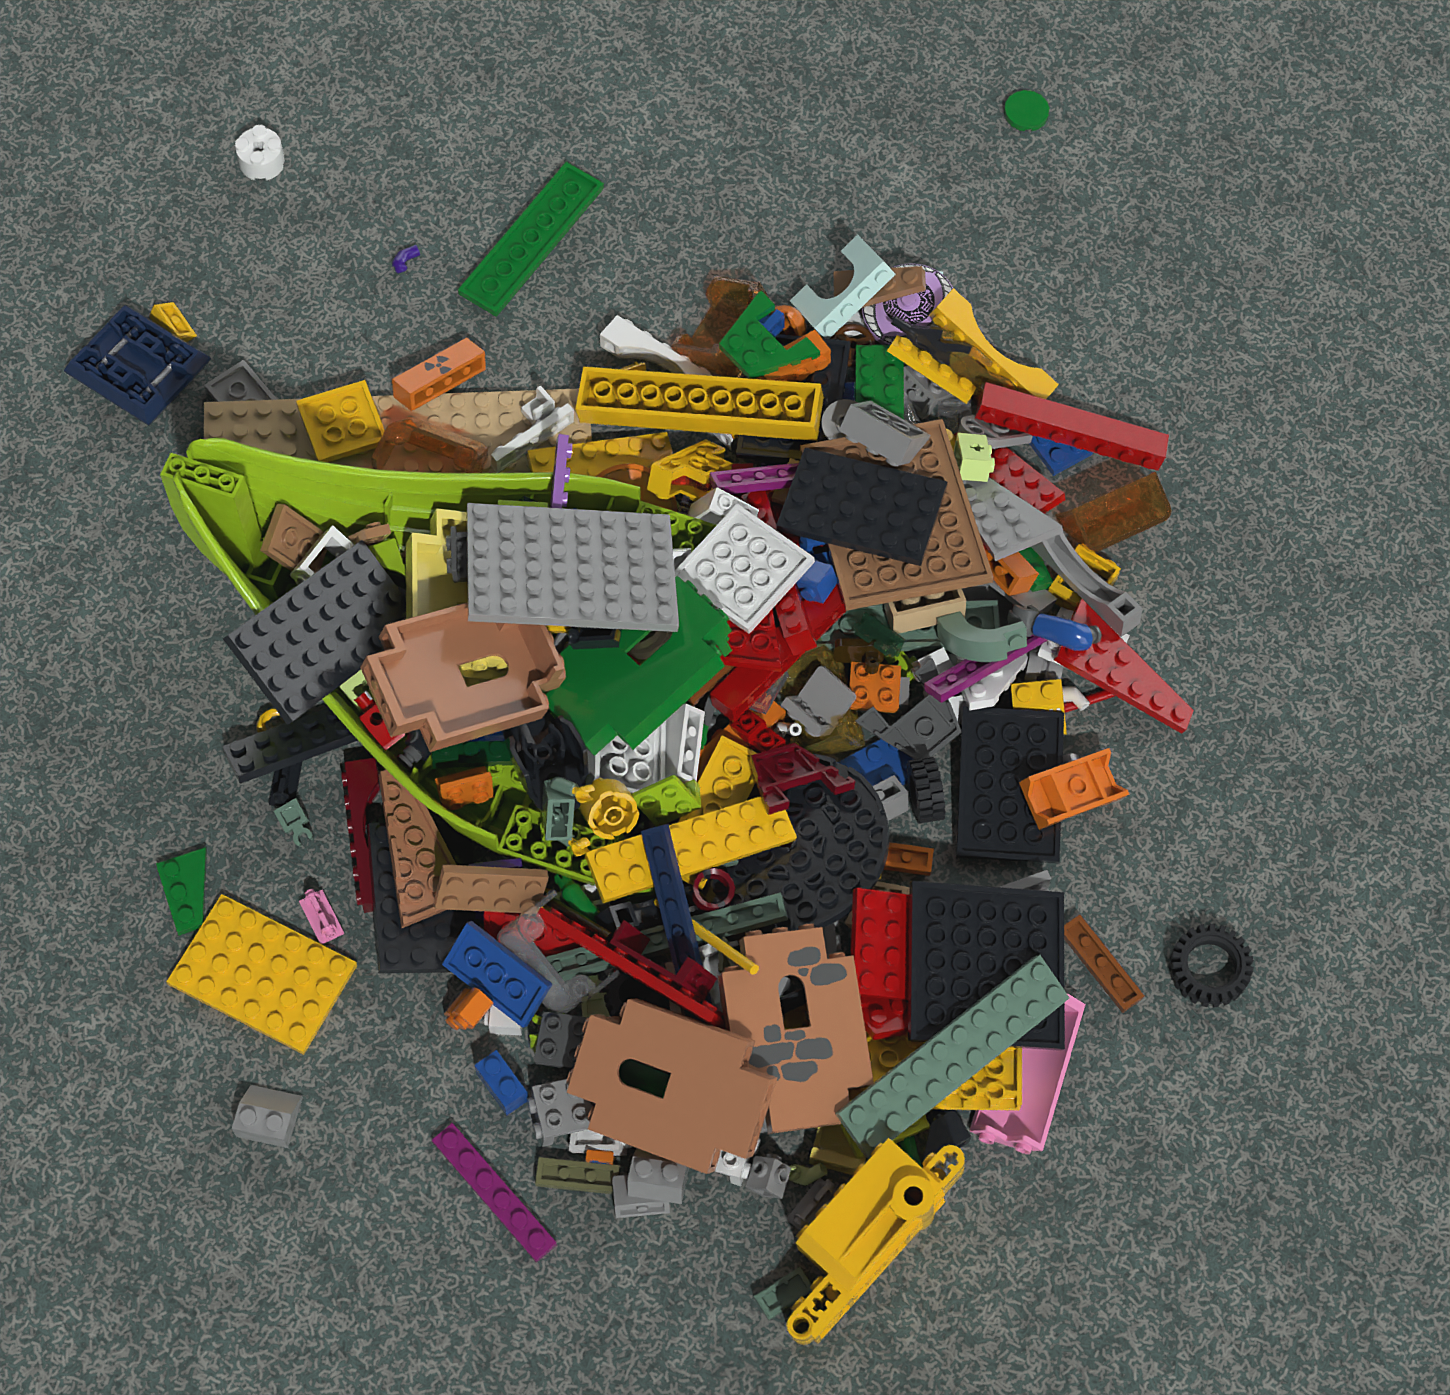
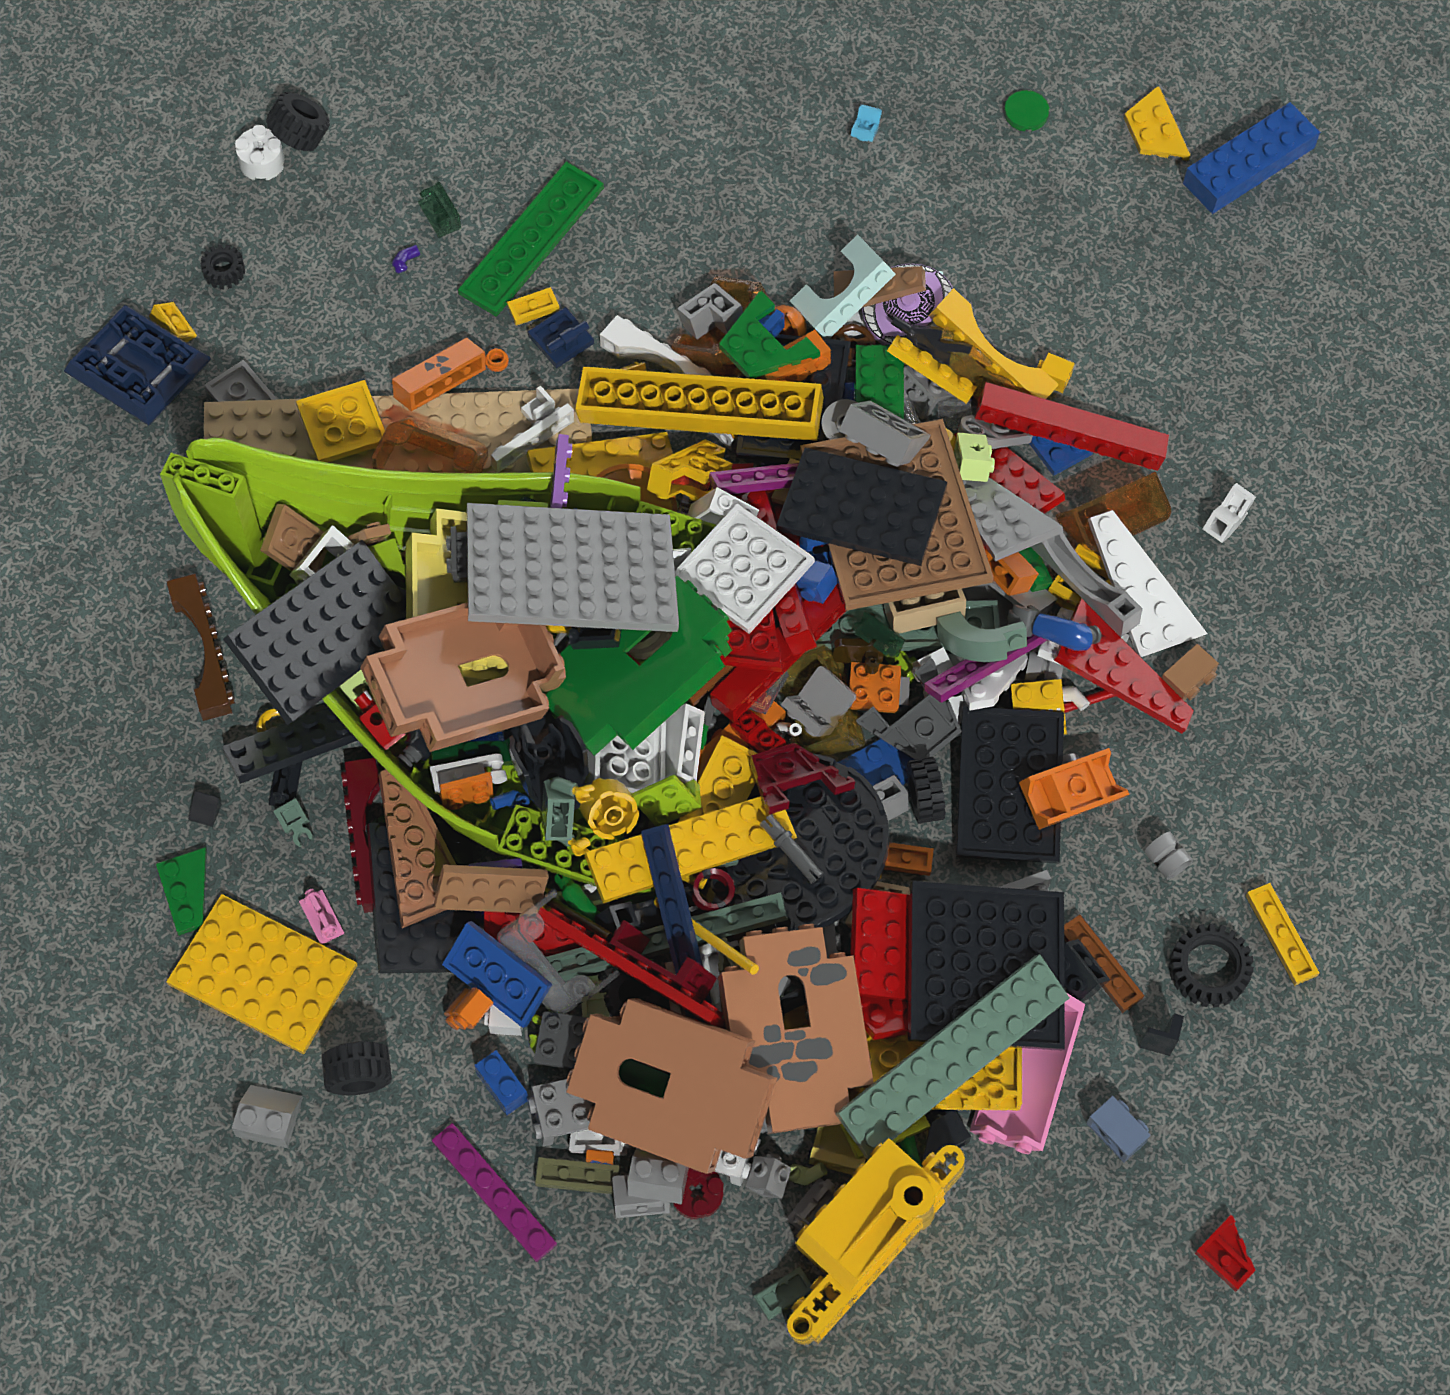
(204, 808): none -> black slope
(212, 695): none -> reddish brown arch
(222, 255): none -> black tyre
(297, 121): none -> black tyre
(356, 1068): none -> black tyre
(439, 210): none -> clear green hinge
(466, 768): none -> white plate
(496, 354): none -> orange plate
(510, 799): none -> blue arm
(533, 306): none -> yellow plate
(561, 337): none -> dark blue plate
(707, 1204): none -> dark red plate
(710, 310): none -> light grey brick
(791, 848): none -> dark grey pin
(866, 123): none -> medium azure bracket
(1058, 369): none -> yellow brick
(1081, 972): none -> black brick
(1119, 1128): none -> sand blue brick
(1155, 128): none -> yellow wing
(1161, 1041): none -> black panel
(1164, 615): none -> white wing
(1168, 855): none -> light grey wheel
(1191, 672): none -> medium nougat brick
(1227, 1255): none -> red wing
(1230, 513): none -> white brick
(1251, 157): none -> blue brick
(1282, 934): none -> yellow plate

